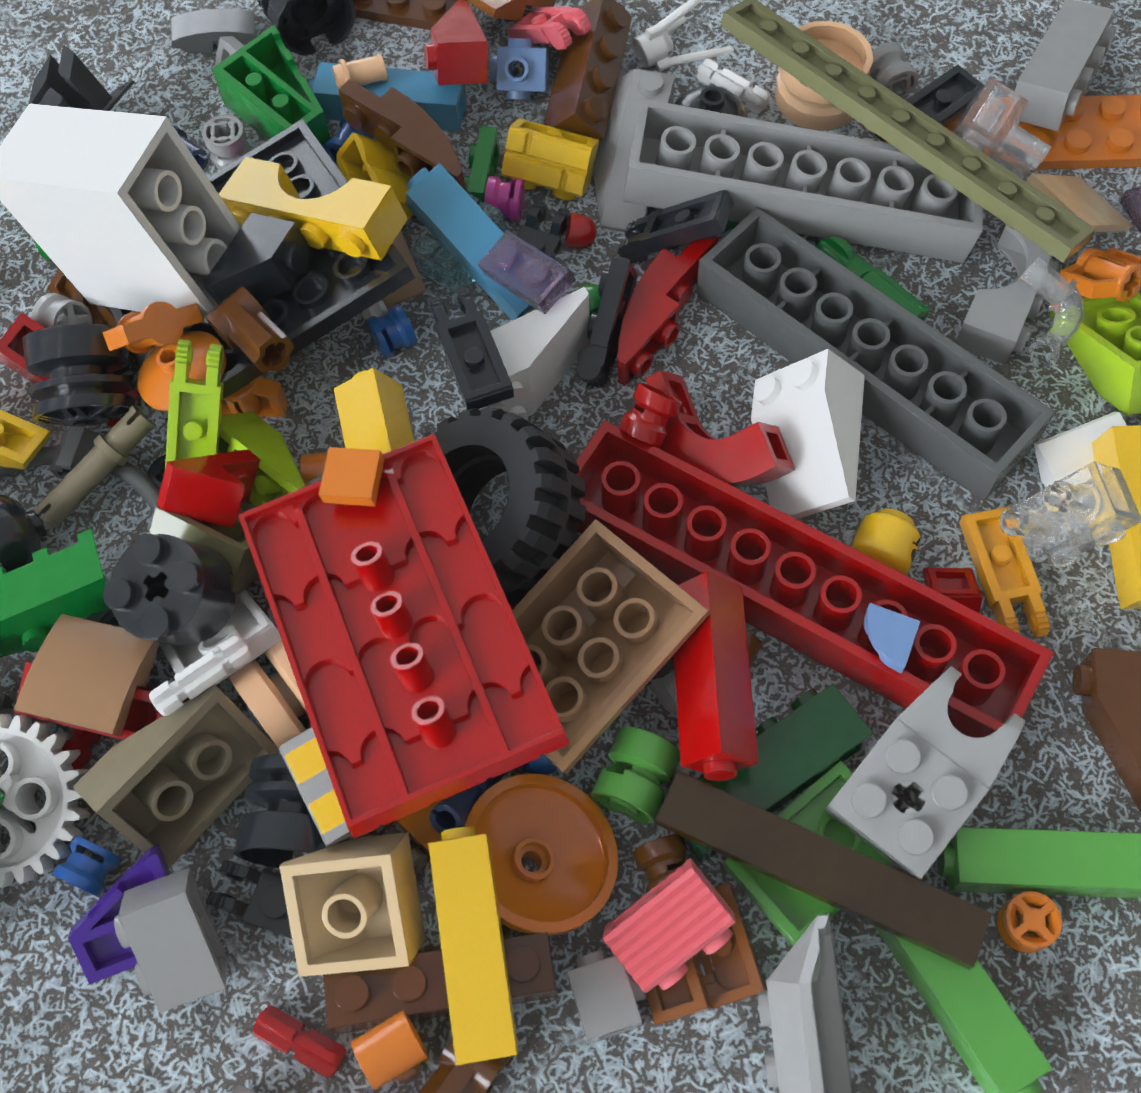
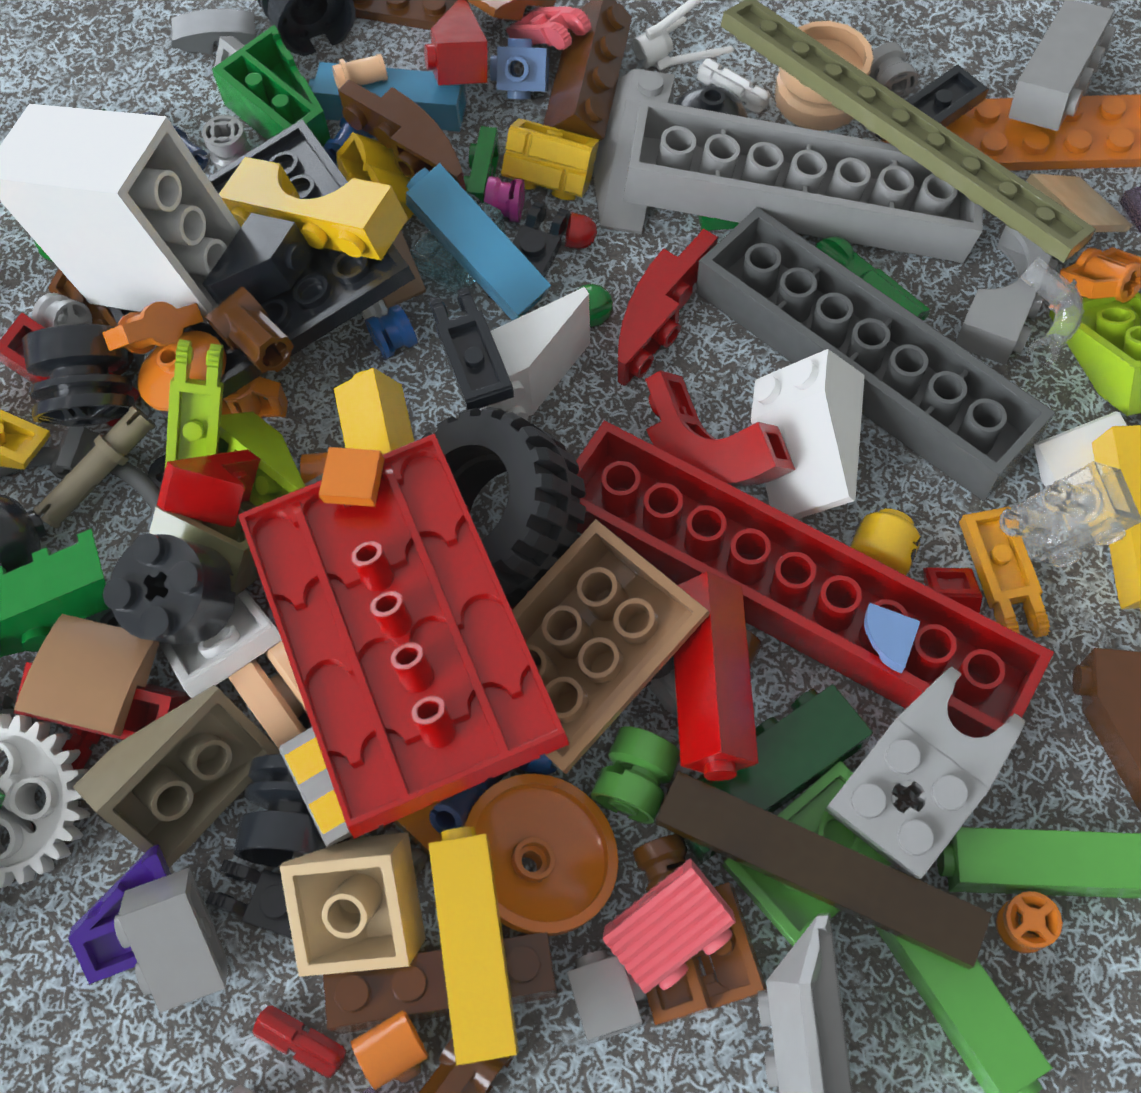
(72, 85): black piece -> none
(84, 871): blue wheel -> none
(200, 675): white axle -> none
(526, 272): clear purple plate -> none
(604, 327): black hinge -> none
(650, 414): red wheel -> none
(676, 225): black hinge -> none
(993, 128): clear brick -> none

